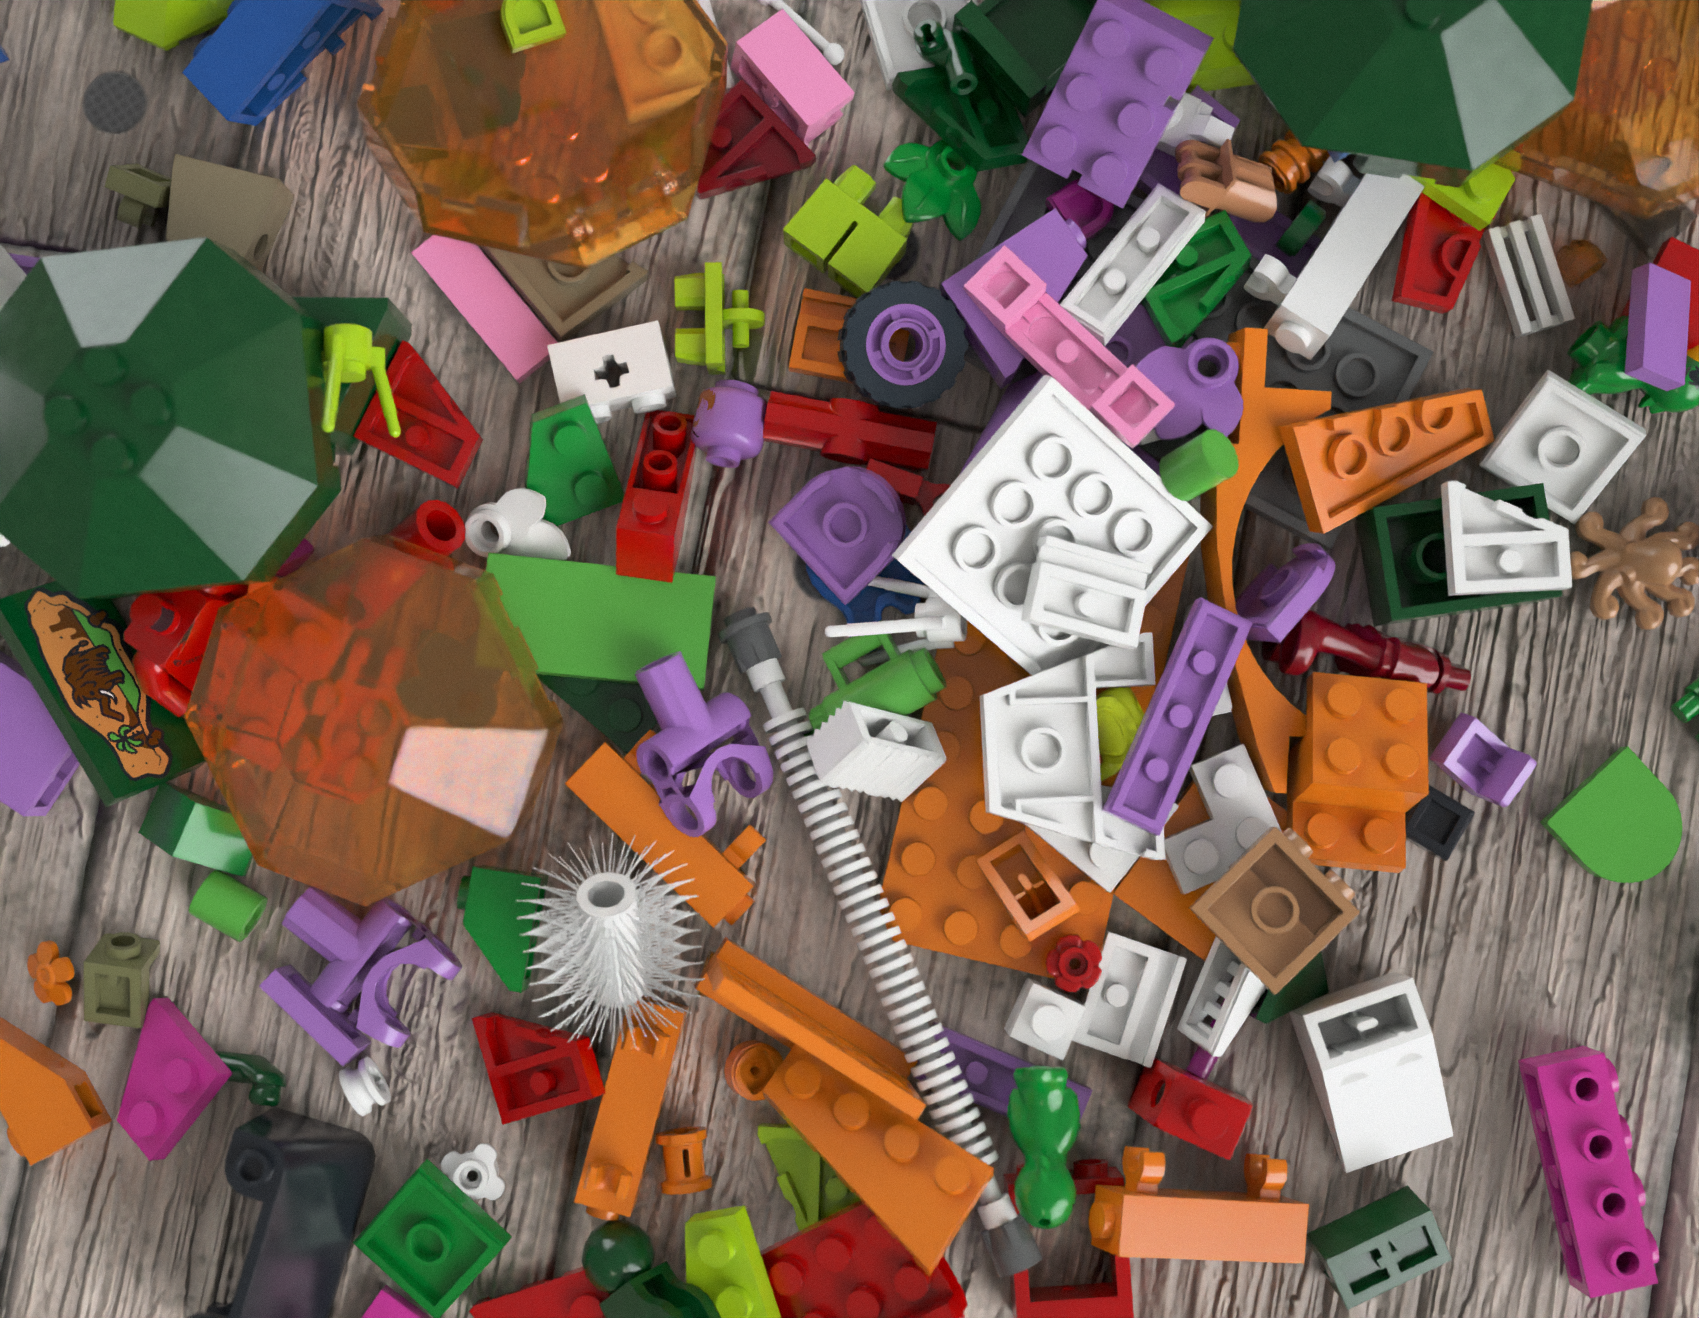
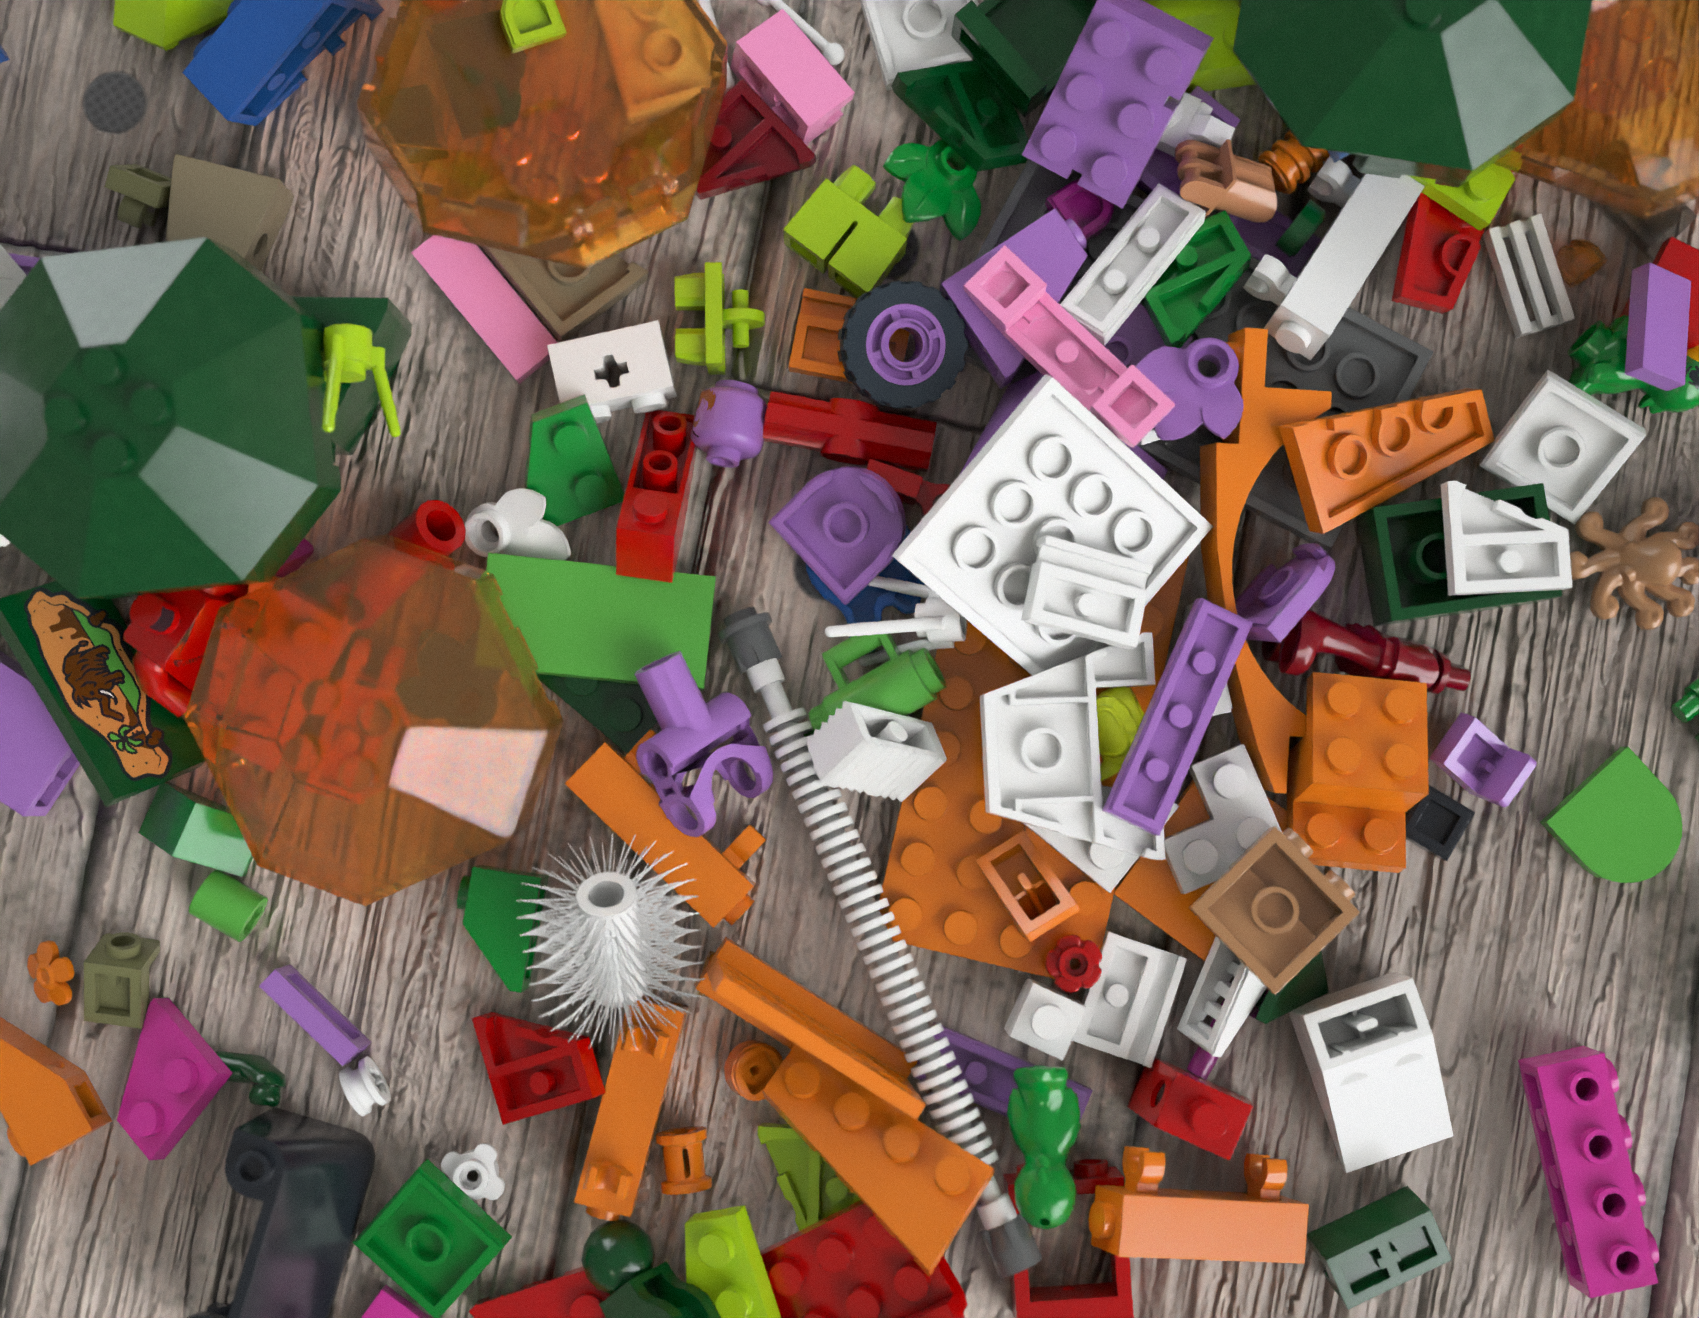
(363, 958): medium lavender connector -> none
(433, 428): red wing -> none
(948, 52): dark green arm -> none
(1198, 465): bright green piece -> none

